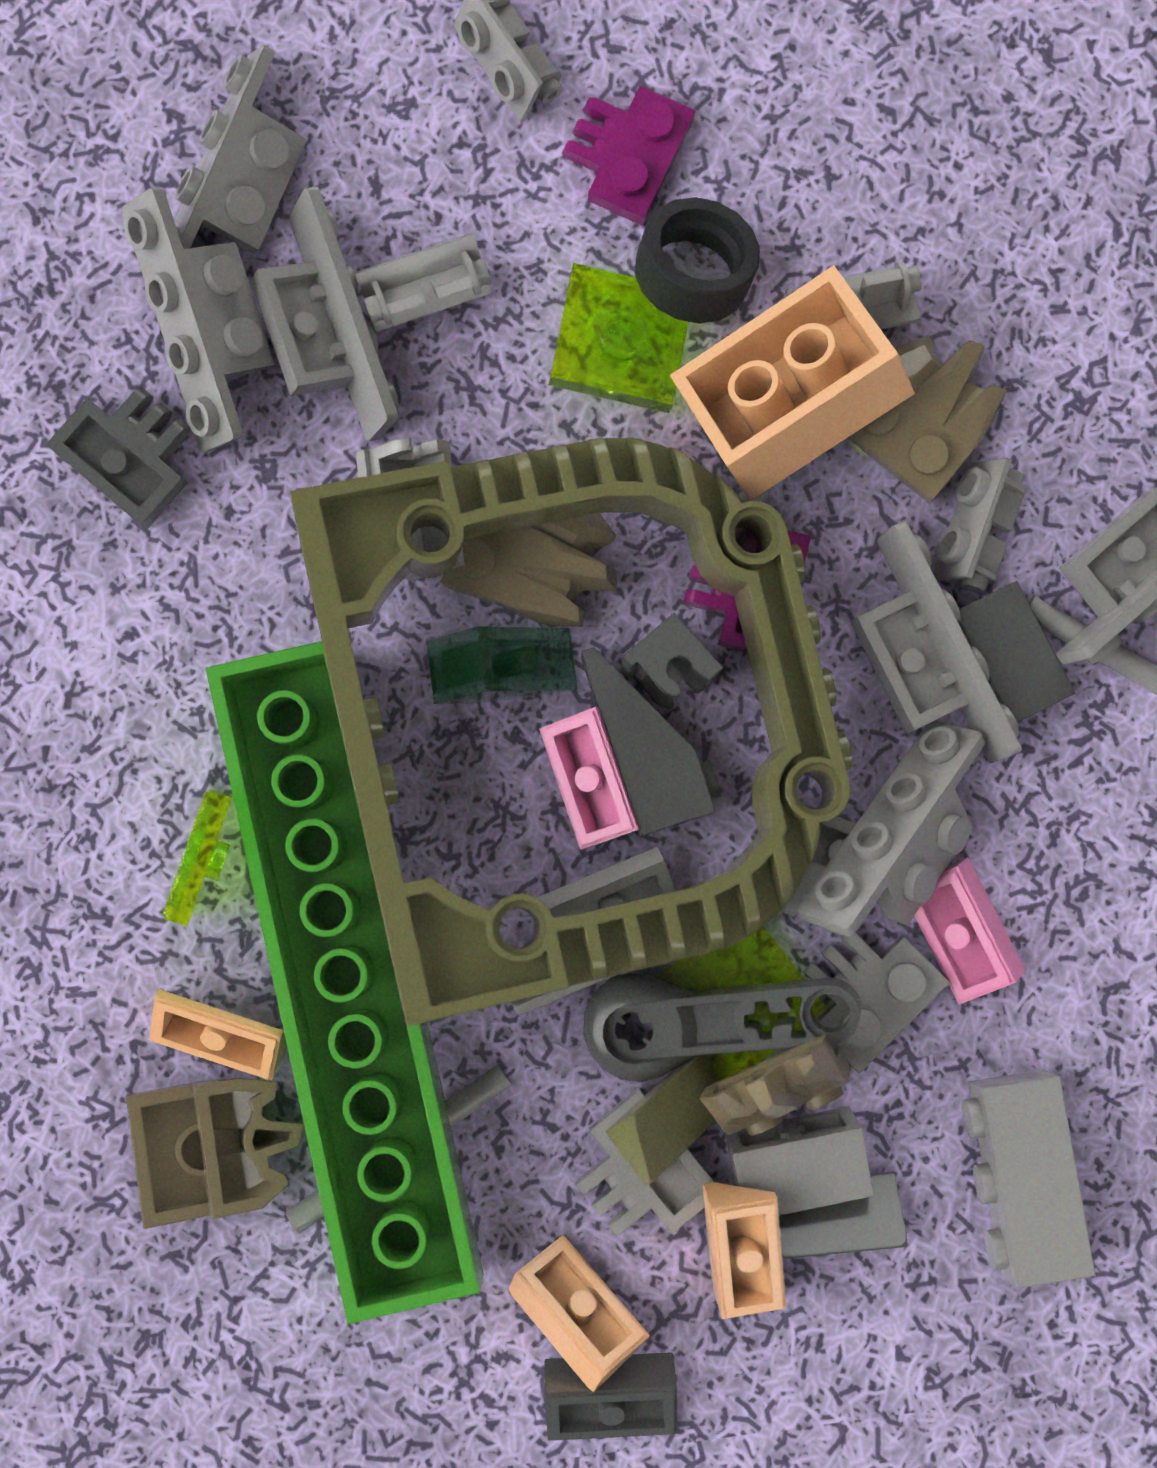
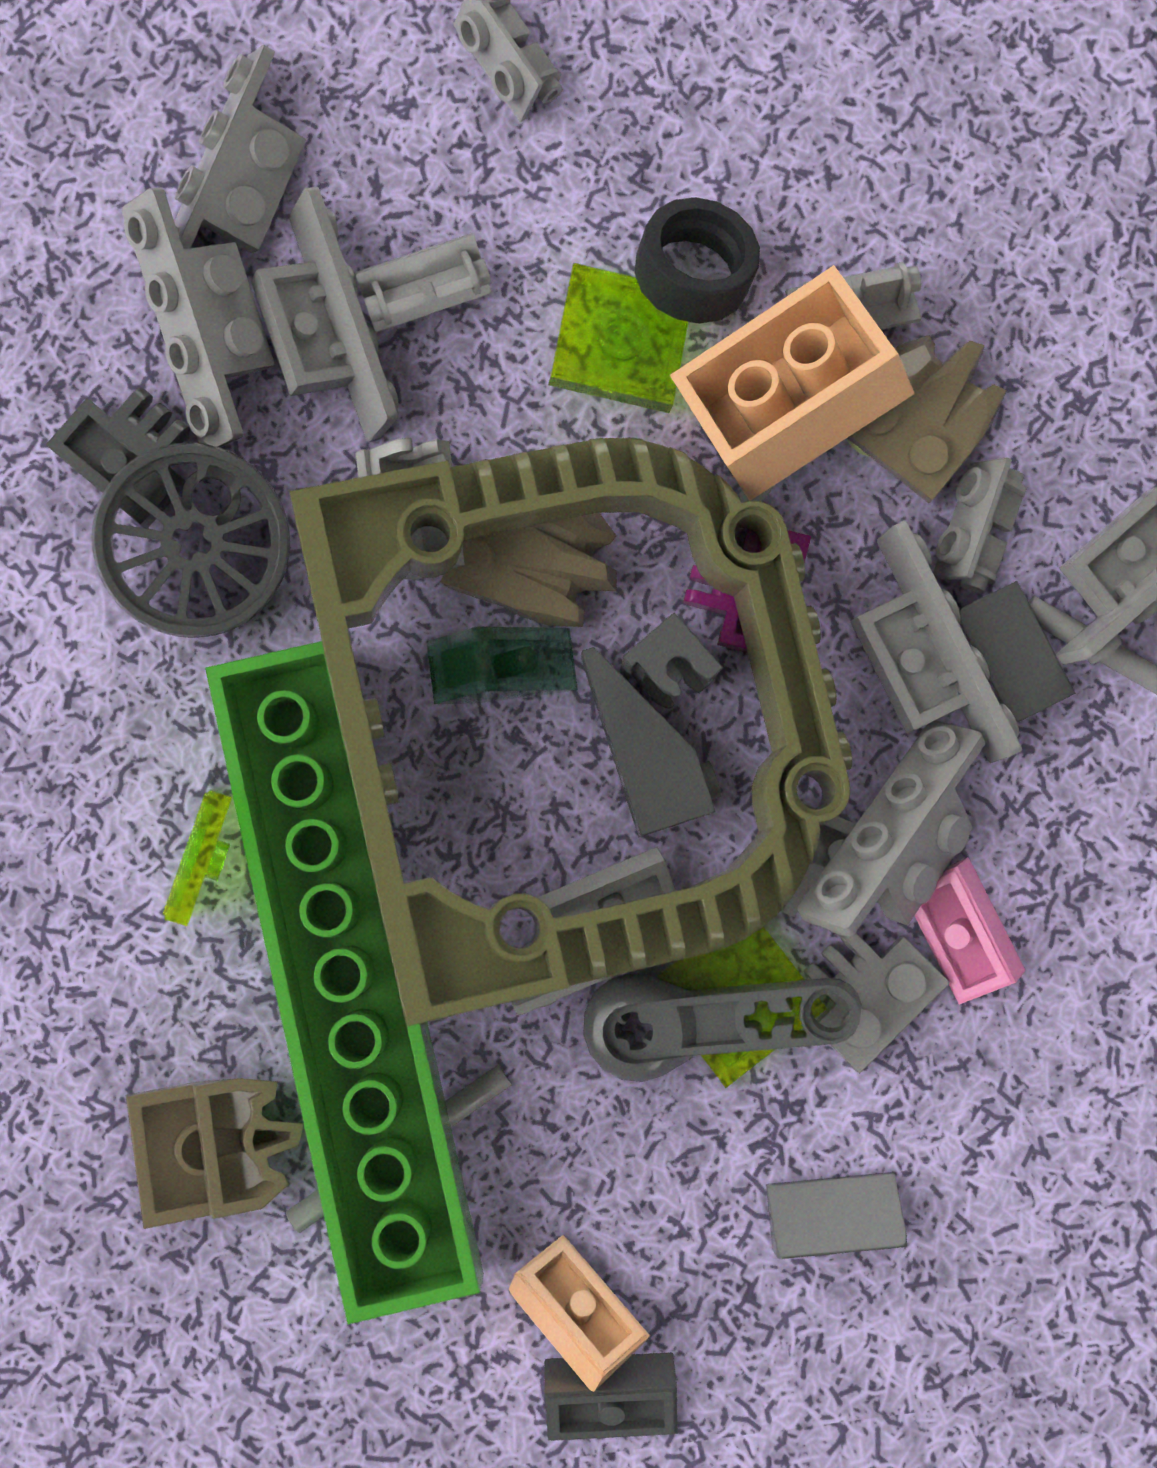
(212, 464): none -> dark grey piece
(217, 1035): light nougat slope -> none
(589, 778): bright pink slope -> none
(630, 150): magenta hinge -> none
(665, 1120): olive slope -> none
(672, 1196): light grey hinge -> none
(744, 1249): light nougat slope -> none
(777, 1086): dark tan plate -> none
(805, 1160): light grey hinge -> none
(1028, 1179): light grey brick -> none

